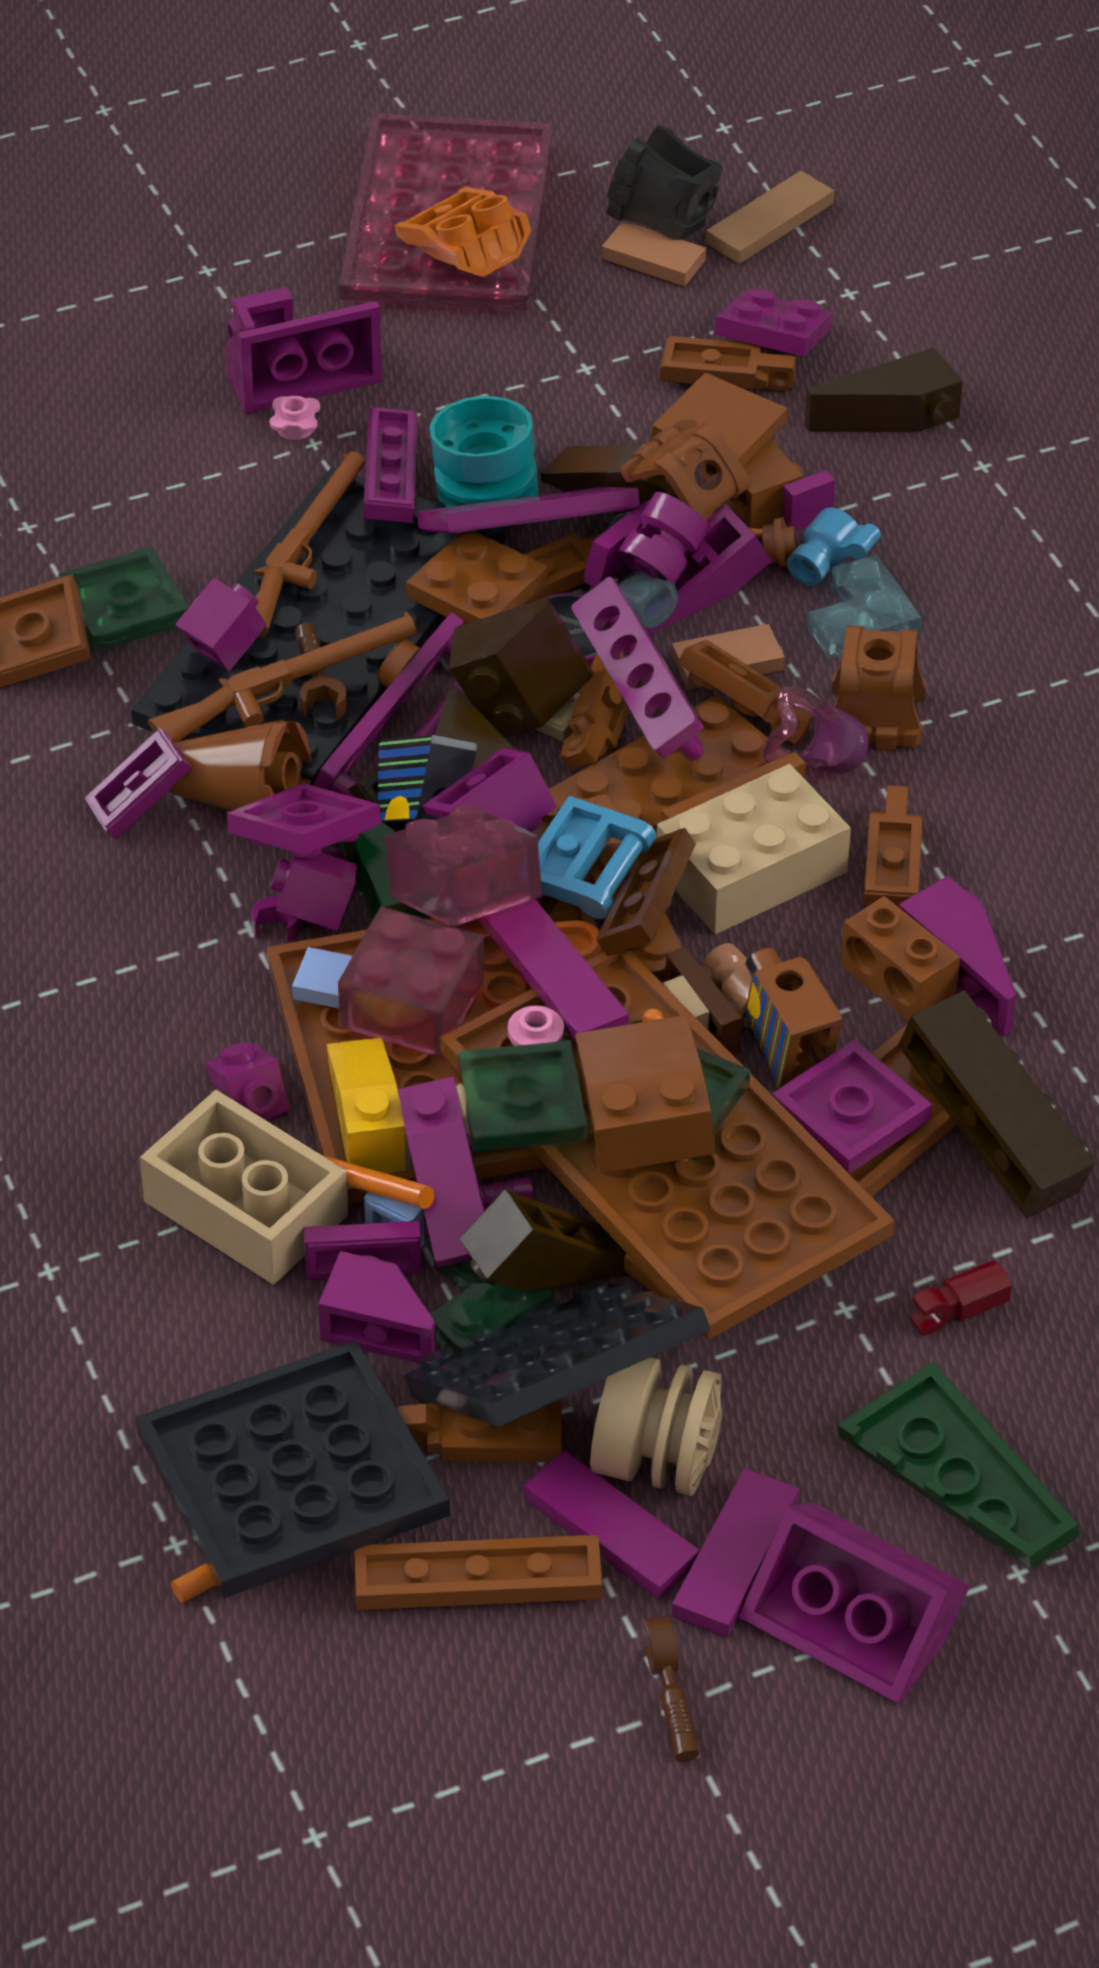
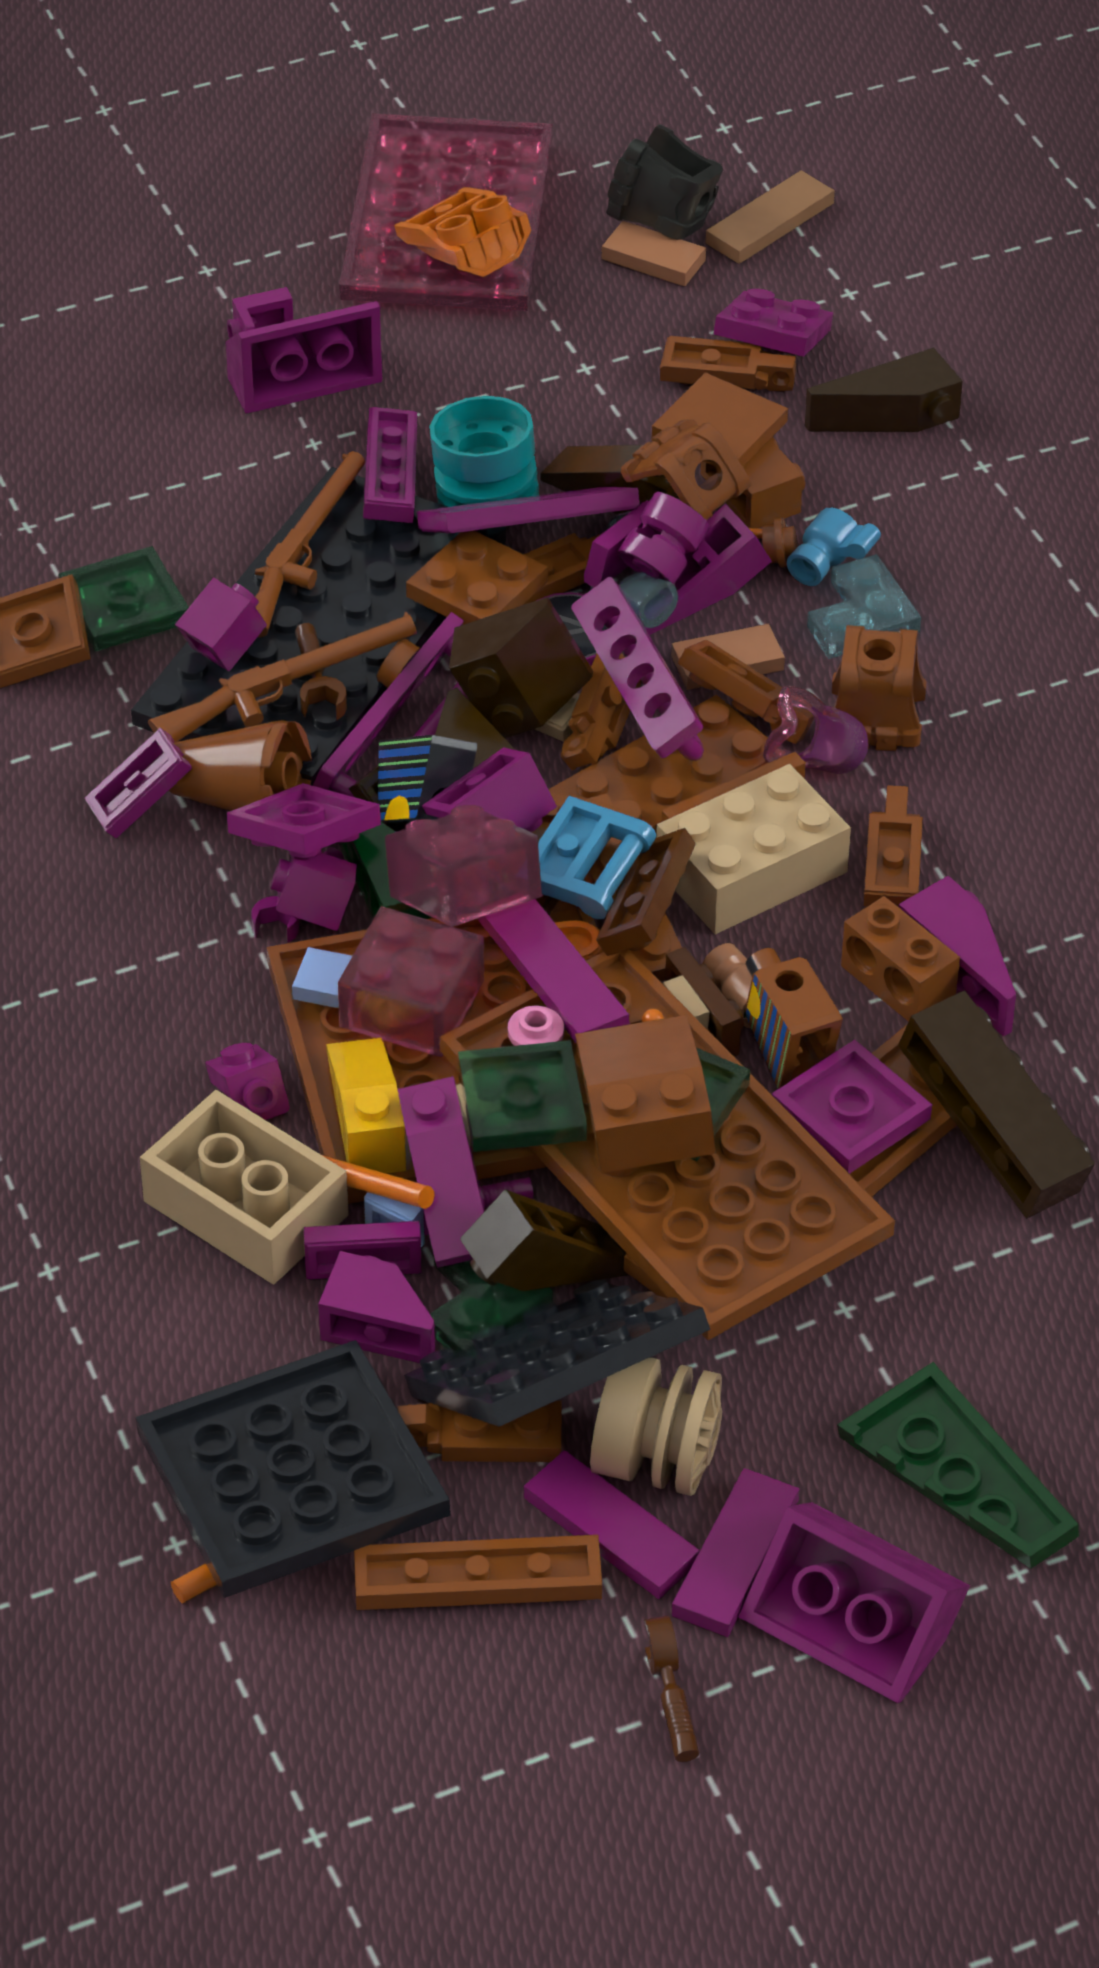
(294, 416): bright pink plate -> none
(807, 498): magenta tile -> none
(961, 1297): dark red bar -> none

